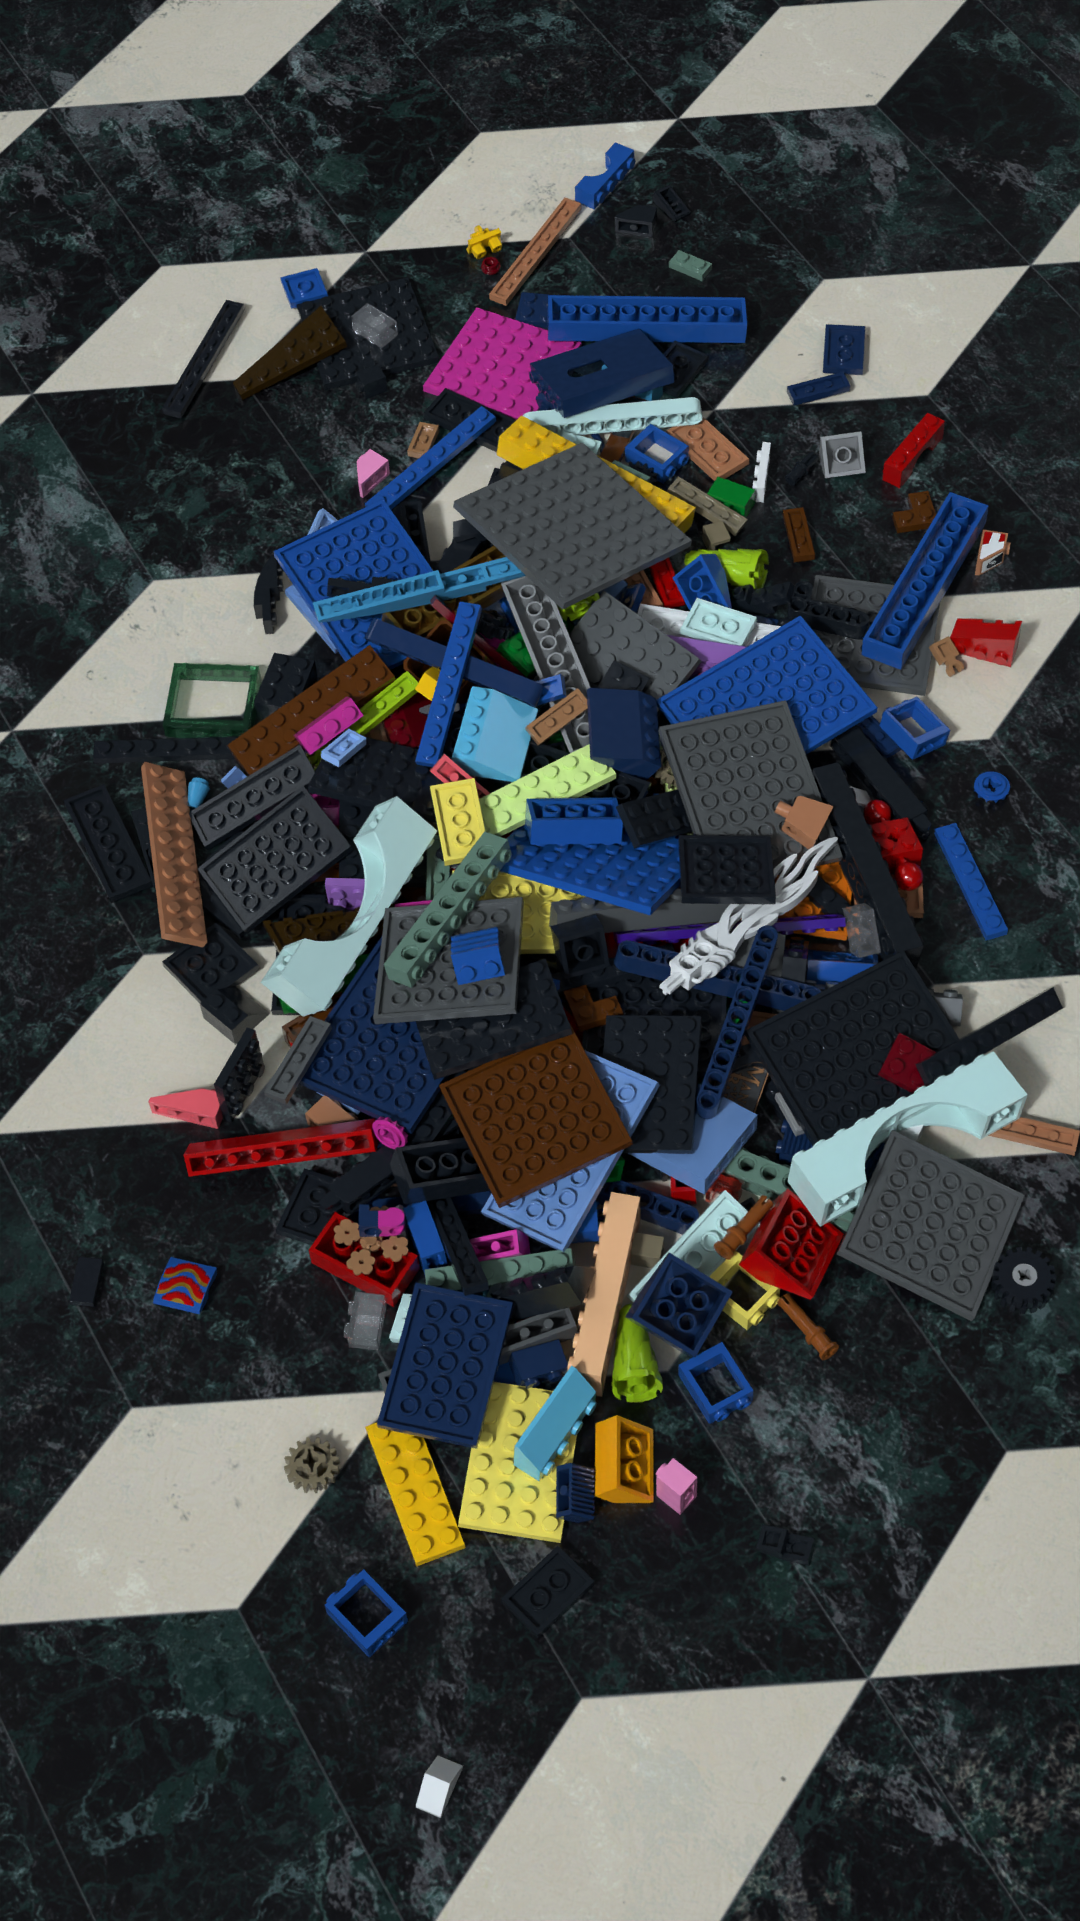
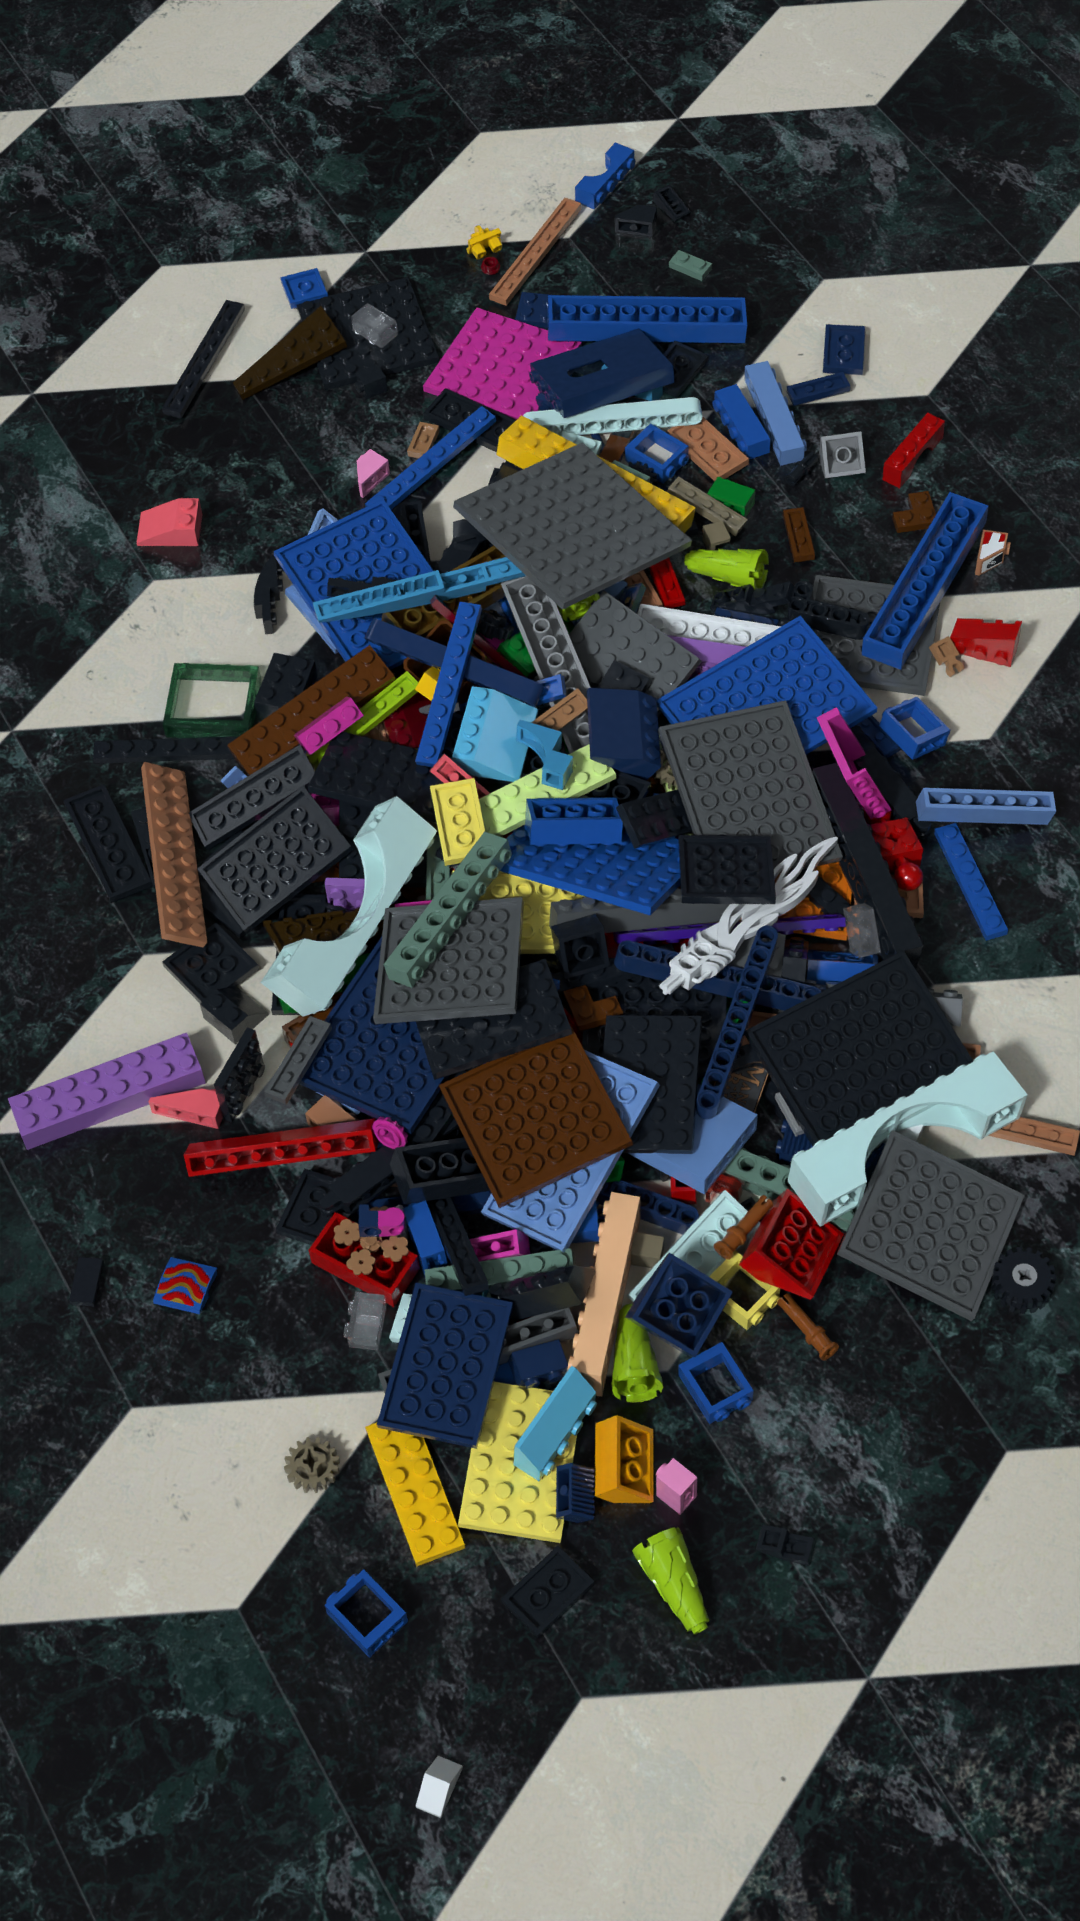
(106, 1091): none -> medium lavender brick
(171, 524): none -> coral slope
(197, 792): dark azure cone -> none
(343, 747): light blue plate -> none
(477, 956): blue plate -> none
(547, 744): none -> dark azure arch
(671, 1571): none -> lime cone
(704, 580): blue slope -> none
(717, 623): light aqua plate -> none
(741, 422): none -> blue brick
(761, 471): white plate -> none
(775, 413): none -> medium blue brick
(804, 819): nougat torso -> none
(846, 750): none -> dark pink panel
(900, 1063): dark red plate -> none
(985, 806): none -> medium blue brick
(989, 1036): black plate -> none
(997, 781): blue gear -> none

